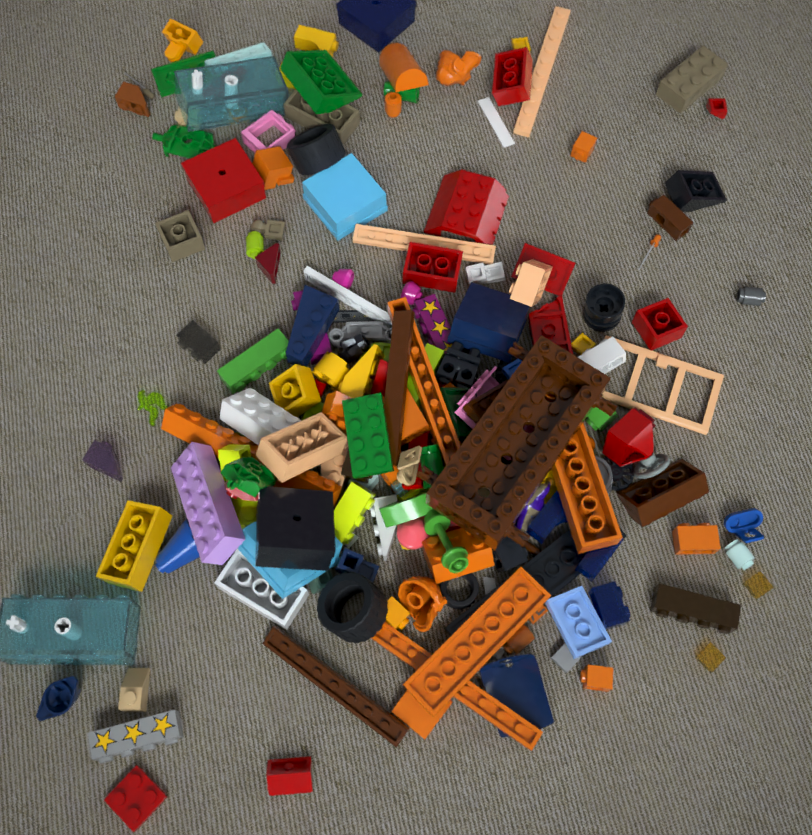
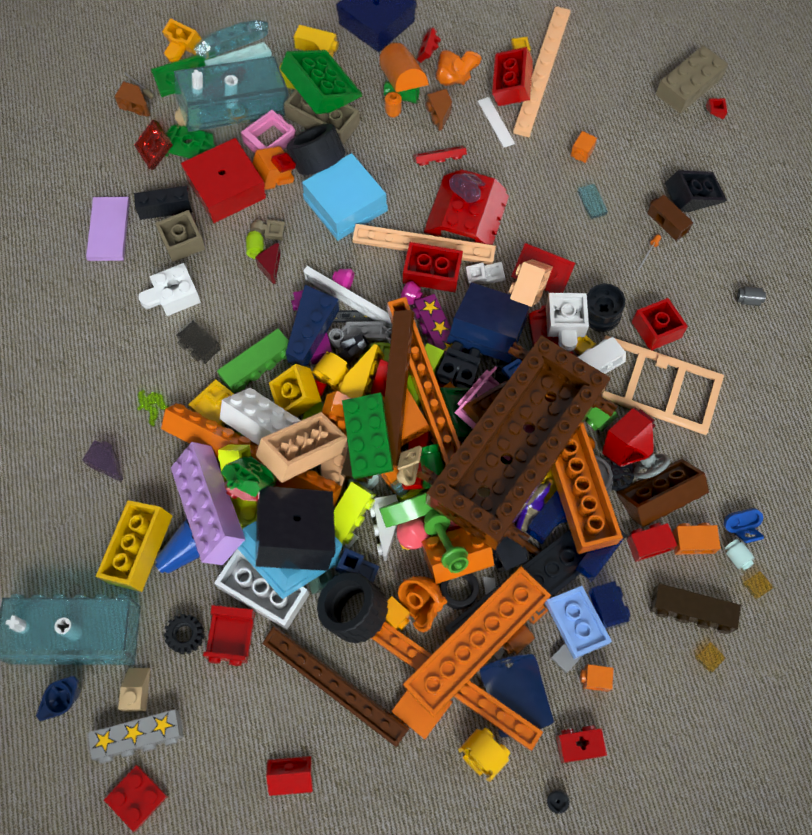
(108, 229): none -> lavender tile
(153, 145): none -> clear red plate
(162, 202): none -> black brick
(173, 299): none -> white brick
(175, 625): none -> black tyre
(209, 401): none -> yellow plate
(230, 635): none -> red panel
(231, 38): none -> clear light blue brick
(283, 162): none -> red tile
(428, 45): none -> red plate
(439, 155): none -> red plate
(440, 107): none -> dark orange slope
(466, 186): none -> clear purple bracket
(484, 753): none -> yellow brick
(558, 801): none -> black tile
(567, 318): none -> white brick
(592, 201): none -> clear light blue tile
(593, 747): none -> red brick
(651, 542): none -> red brick

